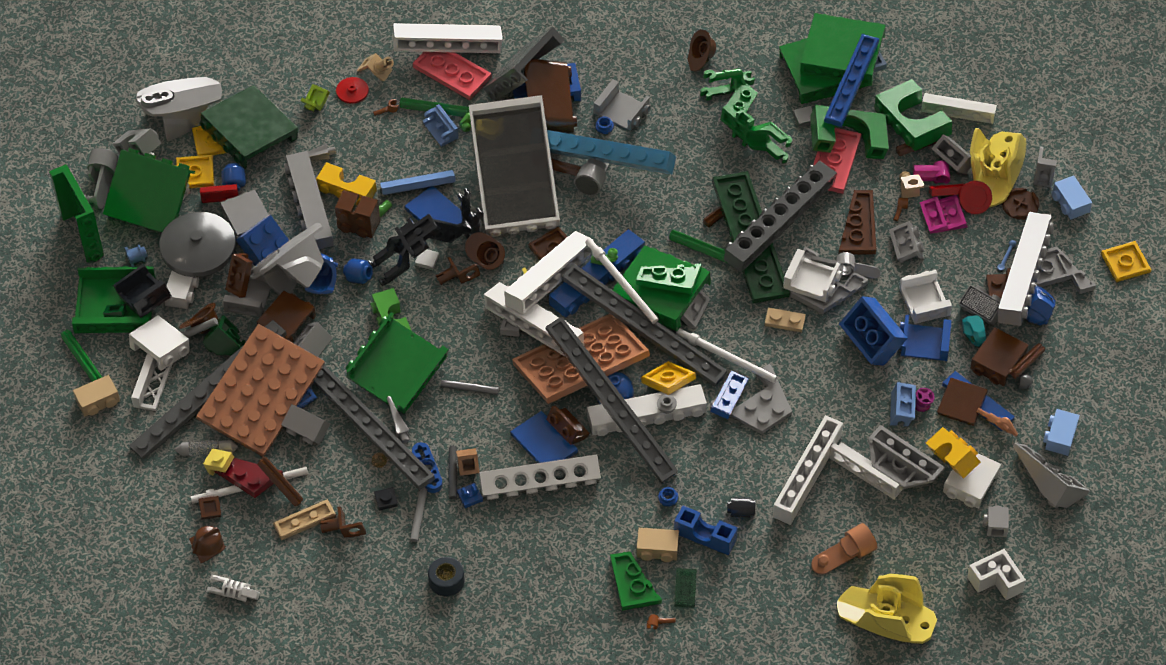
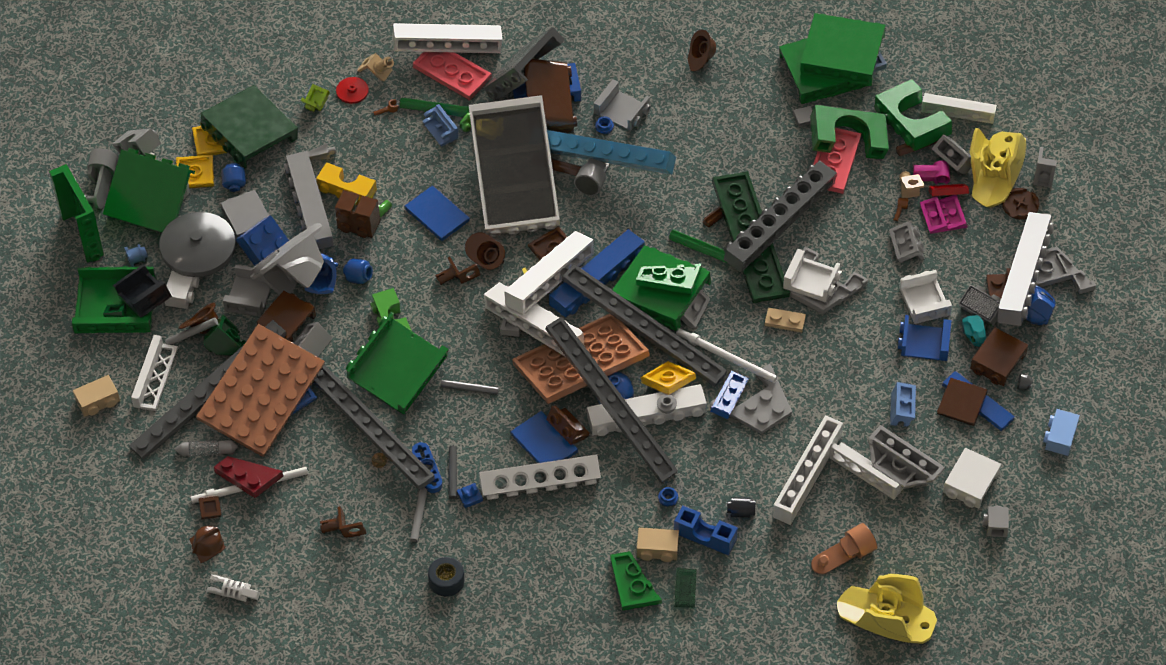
(80, 355): green axle -> none
(160, 341): white panel -> none
(179, 103): light grey piece -> none
(218, 193): red tile -> none
(218, 461): light yellow bracket -> none
(239, 274): reddish brown bracket -> none
(280, 481): reddish brown axle -> none
(304, 519): tan tile -> none
(306, 424): light grey brick -> none
(386, 498): black plate -> none
(400, 427): light grey piece -> none
(413, 237): black piece -> none
(417, 182): medium blue tile -> none
(427, 259): white tile -> none
(467, 461): medium nougat brick -> none
(599, 254): white bar -> none
(612, 256): bright green arm -> none
(655, 620): dark orange hand -> none
(736, 115): green piece -> none
(851, 80): blue tile -> none
(852, 266): light grey piece -> none
(859, 230): reddish brown wing -> none
(873, 331): blue brick -> none
(921, 395): magenta wheel -> none
(954, 451): yellow arch -> none
(975, 197): red piece -> none
(999, 571): white brick -> none
(1001, 267): medium blue hinge -> none
(1003, 423): nougat hand -> none
(1027, 360): reddish brown axle -> none
(1055, 486): light grey wedge -> none
(1071, 197): light blue brick -> none
(1125, 261): yellow tile -> none

